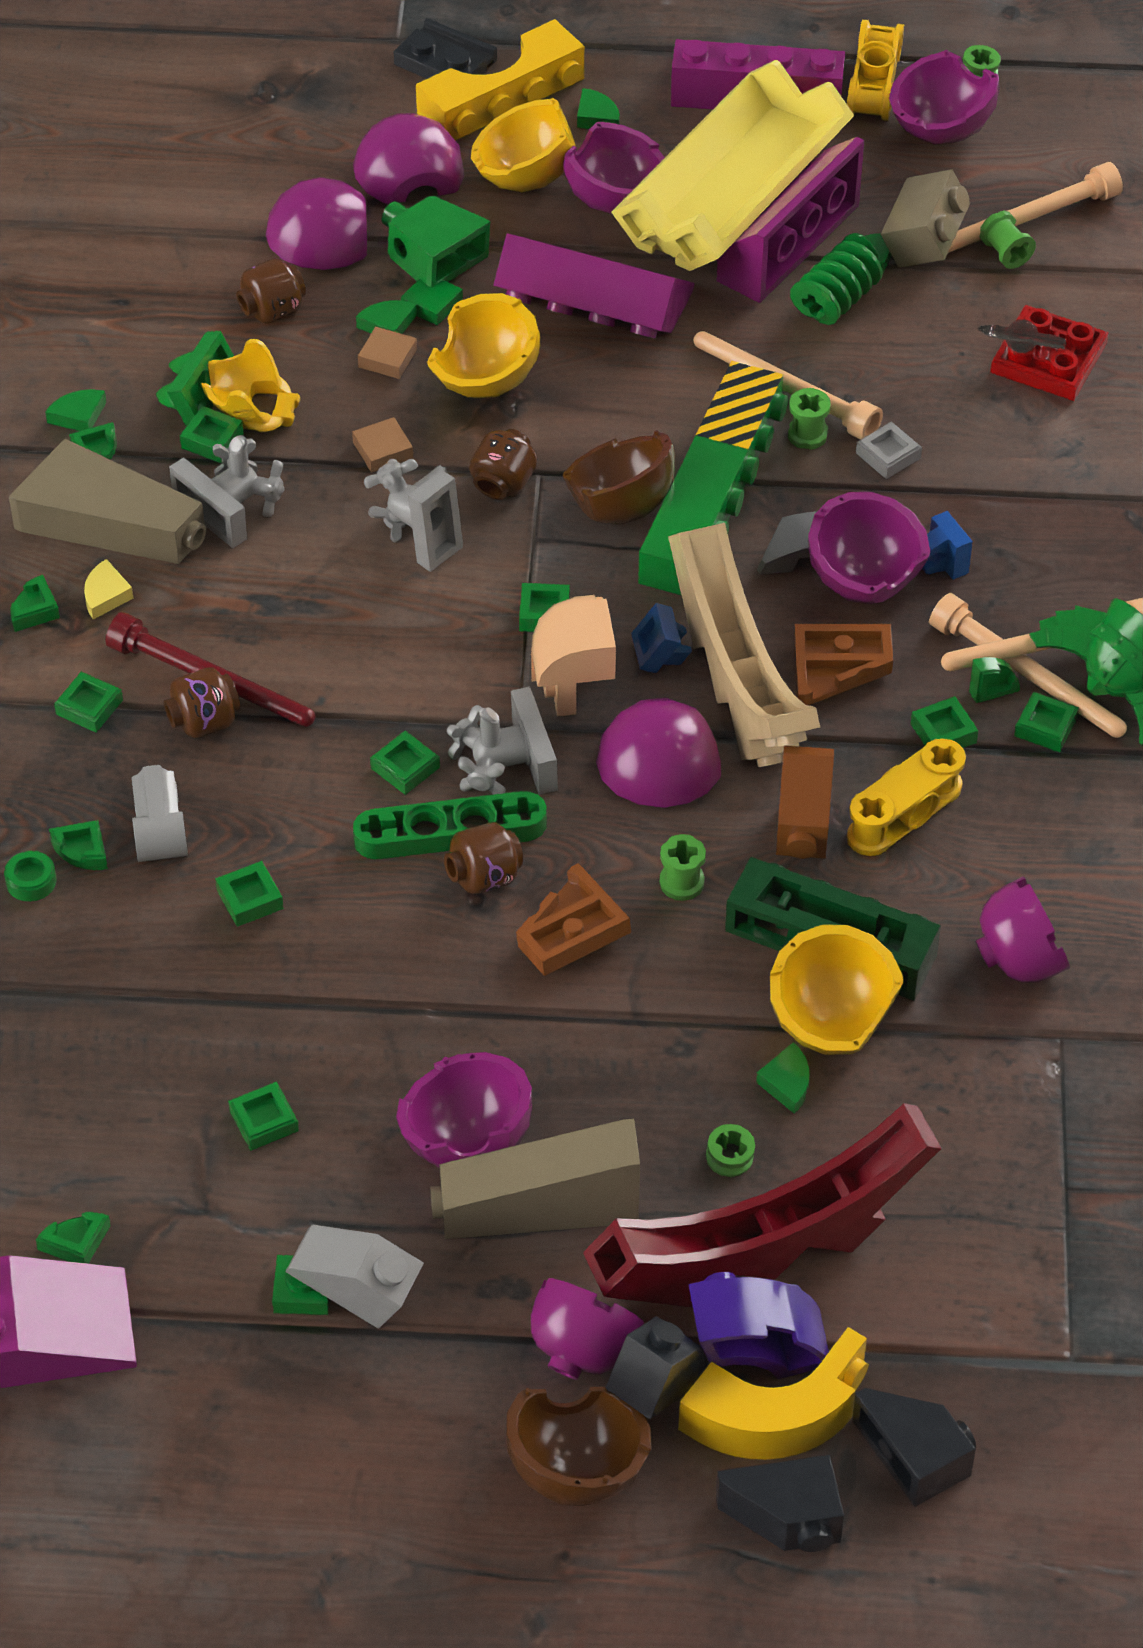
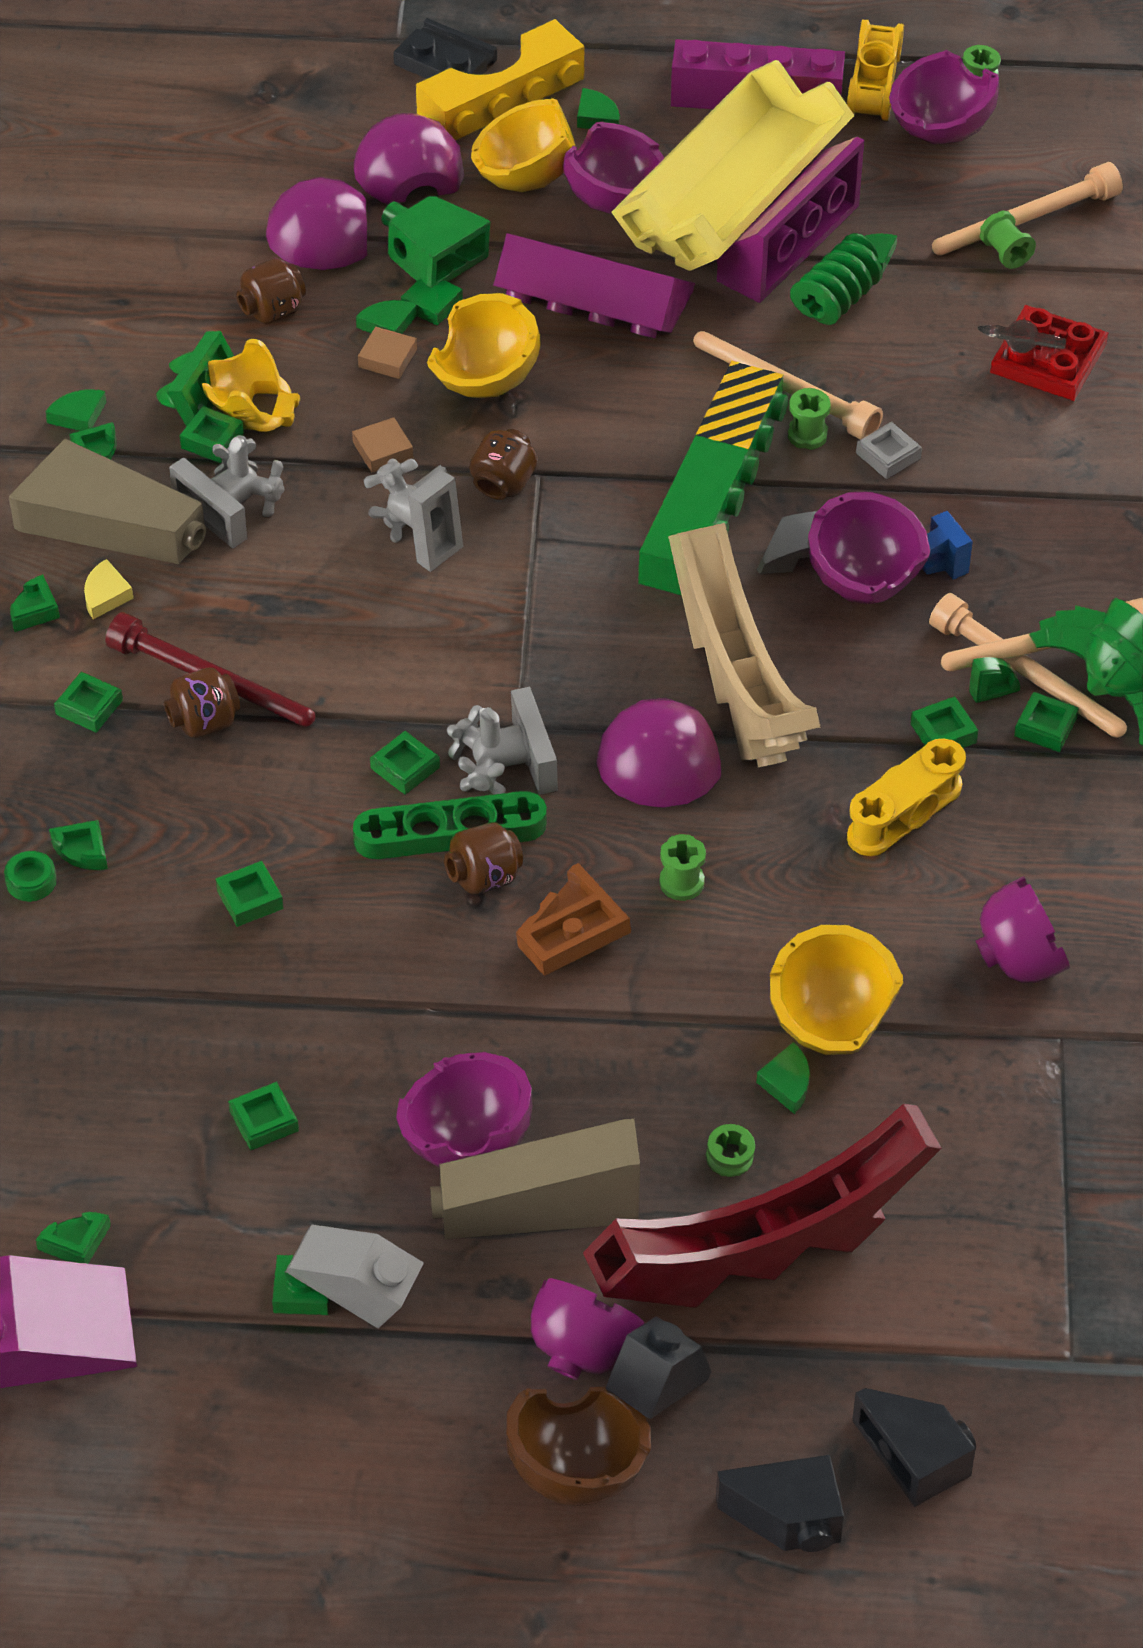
(158, 823): light grey piece -> none
(536, 600): green plate -> none
(572, 647): light nougat brick -> none
(623, 478): reddish brown cylinder -> none
(659, 639): blue tile -> none
(758, 1324): dark purple brick -> none
(779, 1420): yellow arch -> none
(801, 903): dark green brick -> none
(805, 802): dark orange slope -> none
(839, 658): dark orange wing -> none
(925, 218): dark tan brick -> none

